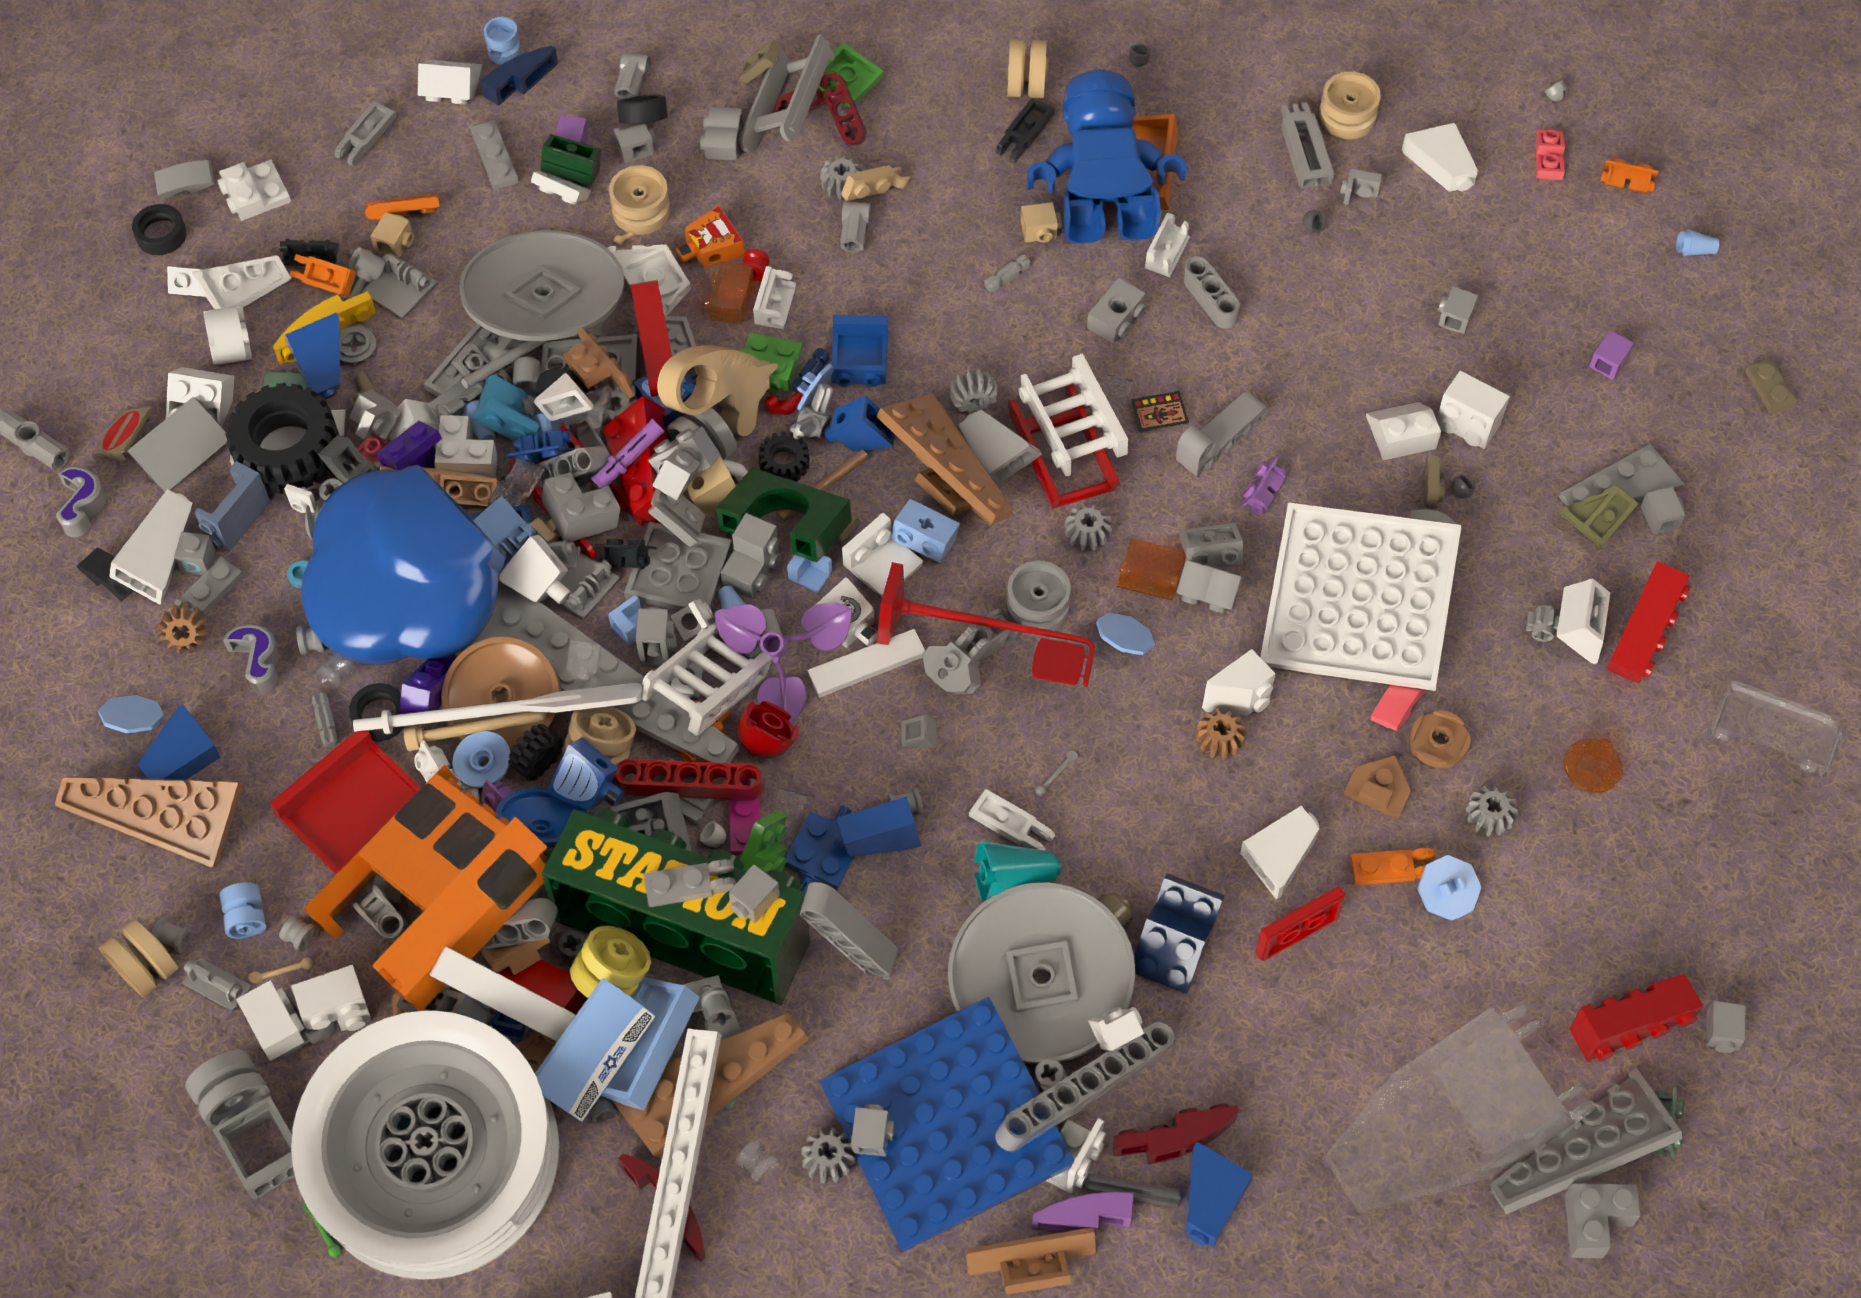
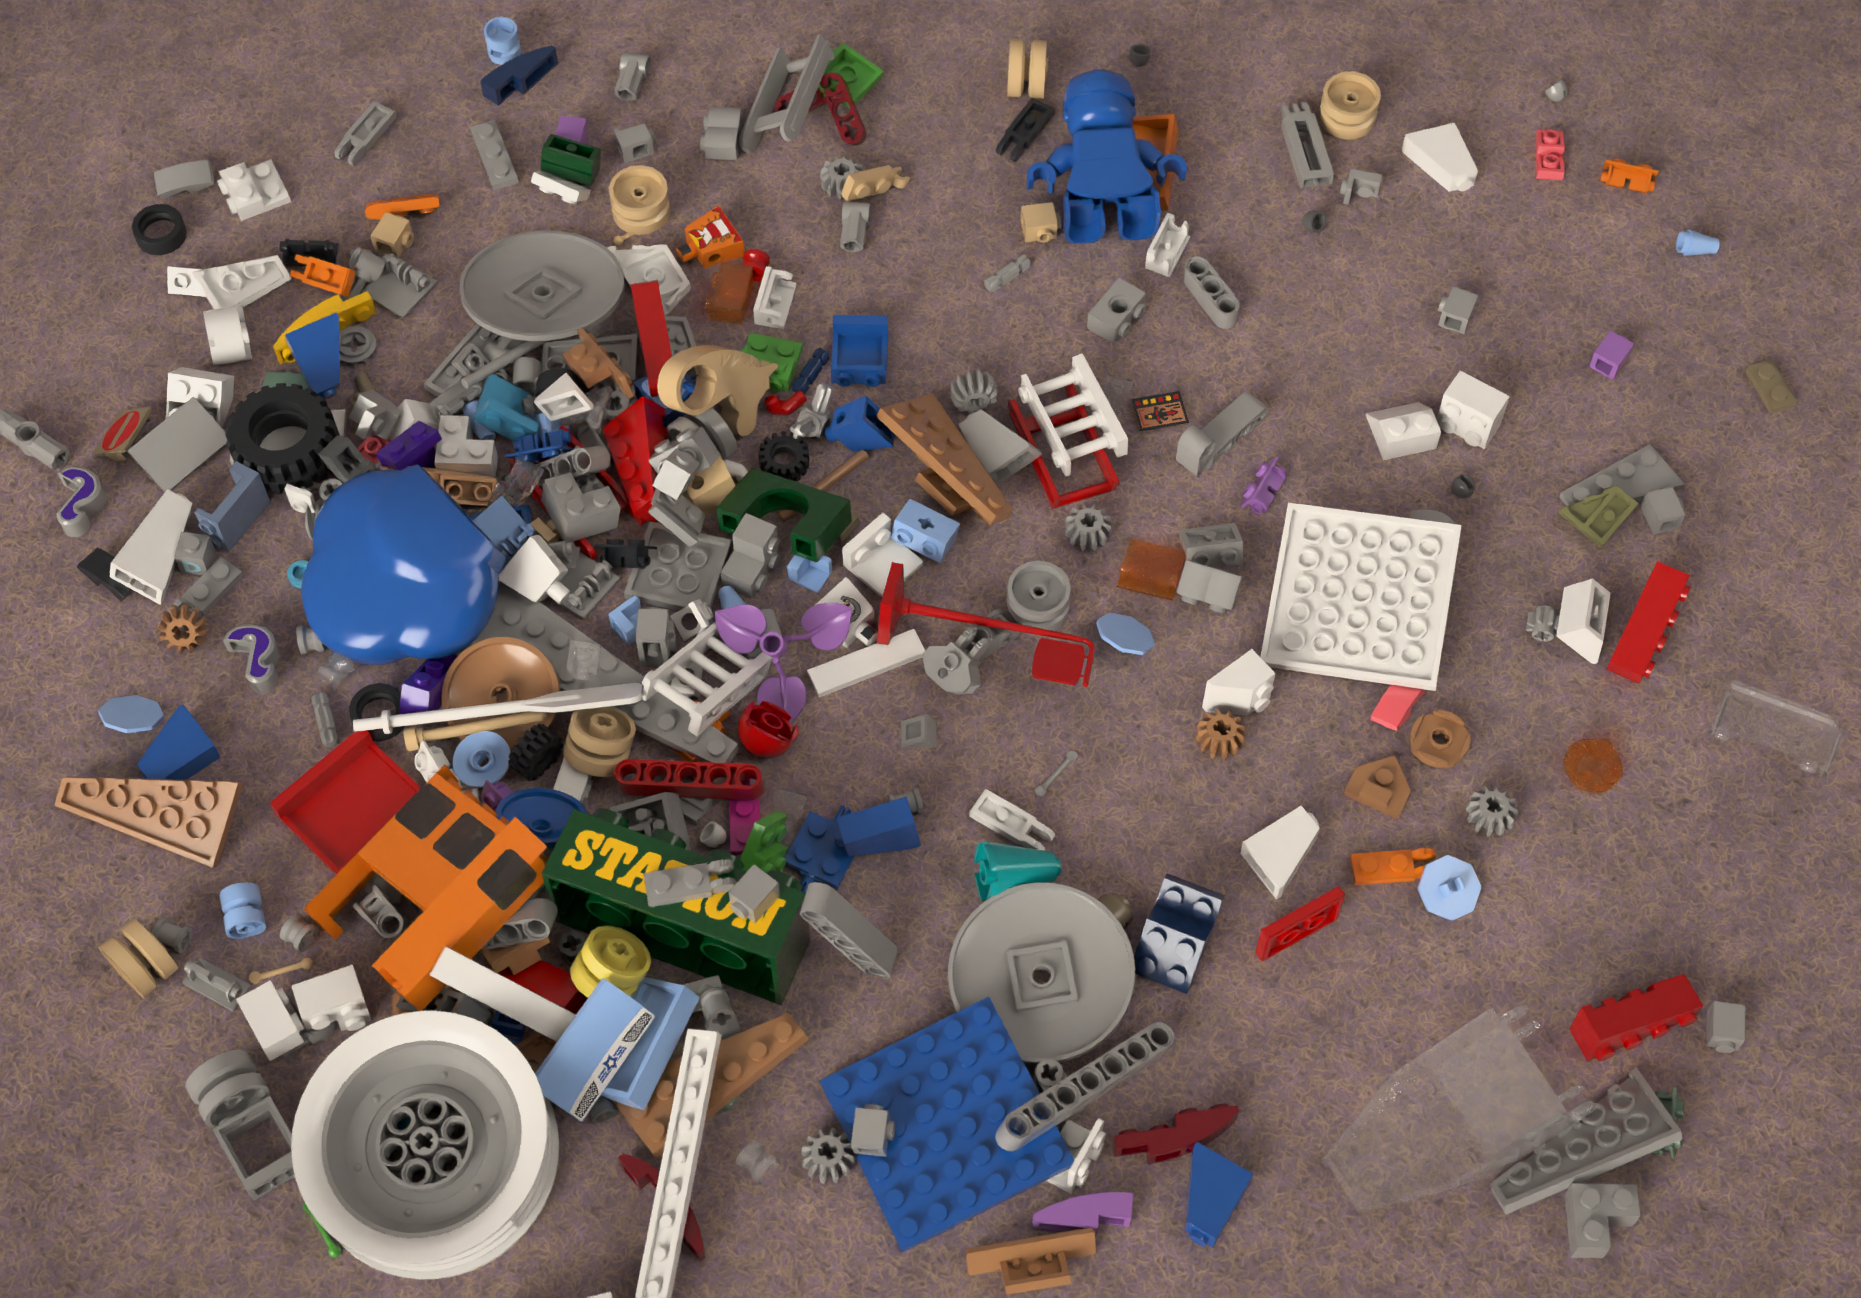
(448, 80): white slope -> none
(585, 777): torso -> none
(618, 463): medium lavender pin -> none
(642, 109): black tyre -> none
(759, 61): dark tan plate -> none
(809, 391): light blue piece -> none
(1117, 1027): white brick -> none
(1141, 1191): flat silver axle -> none
(1432, 474): dark tan plate -> none

